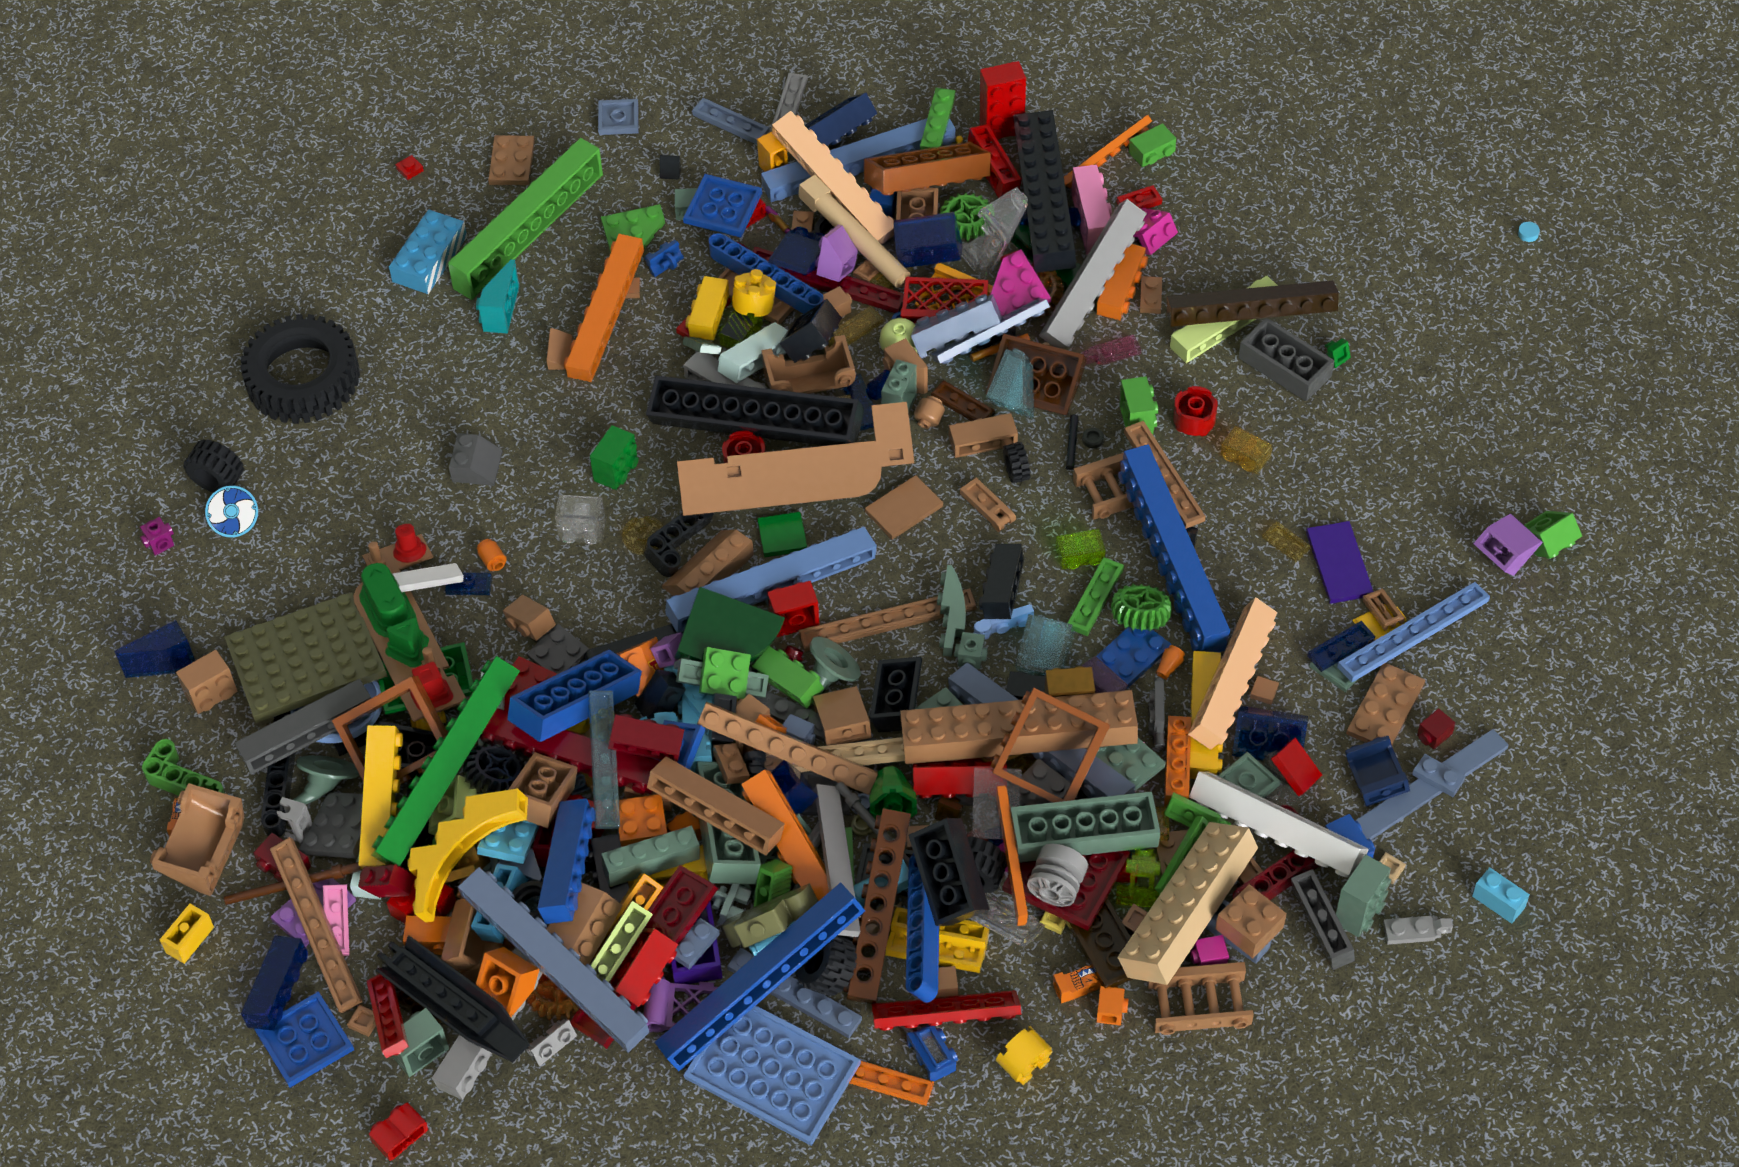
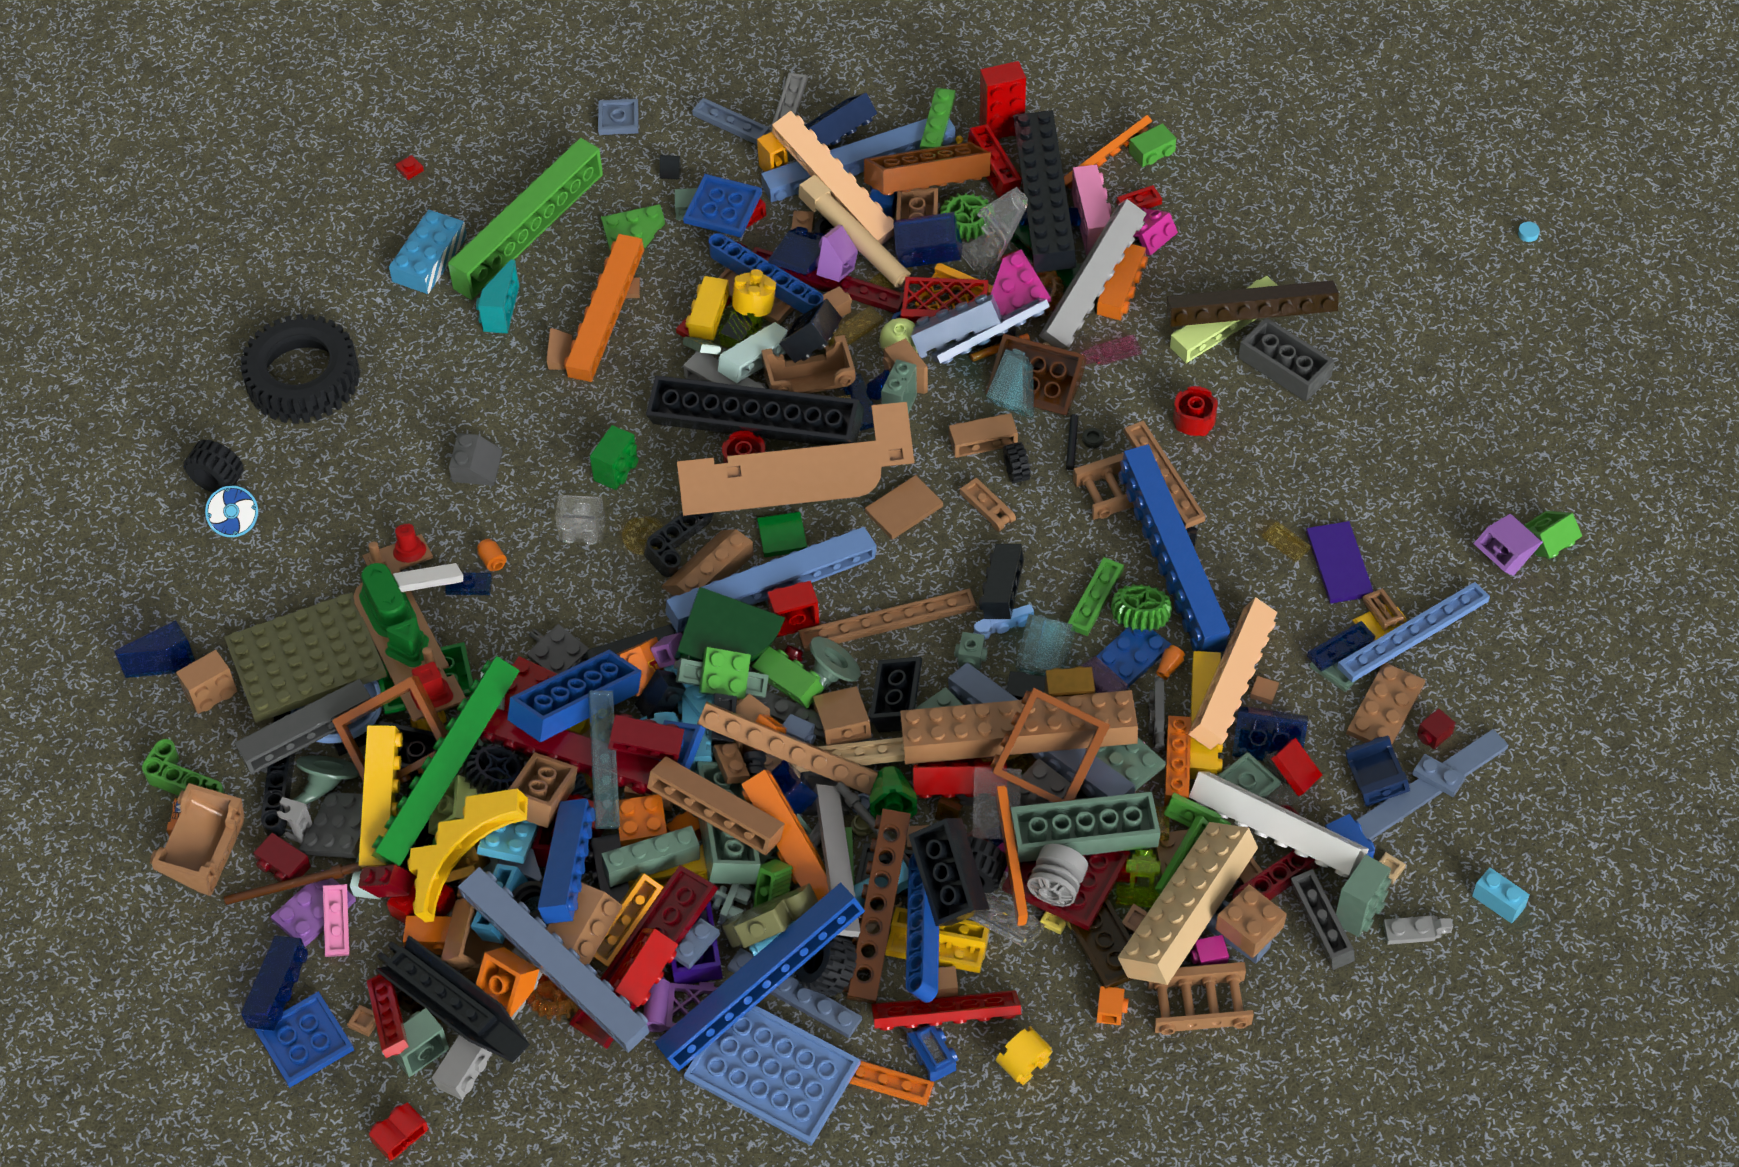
(157, 536): magenta brick -> none
(186, 933): yellow brick -> none
(316, 925): medium nougat tile -> none
(511, 160): medium nougat plate -> none
(528, 618): medium nougat brick -> none
(556, 1039): light grey hinge -> none
(620, 941): yellowish green brick -> none
(664, 258): blue hips -> none
(774, 217): pearl gold piece -> none
(865, 271): medium nougat tile -> none
(929, 412): medium nougat head -> none
(953, 608): sand green slope -> none
(962, 402): reddish brown tile -> none
(1075, 984): orange leg -> none
(1080, 549): clear neon green brick -> none
(1137, 402): bright green brick -> none
(1151, 295): medium nougat plate -> none
(1246, 450): clear yellow brick -> none
(1338, 351): green tile -> none

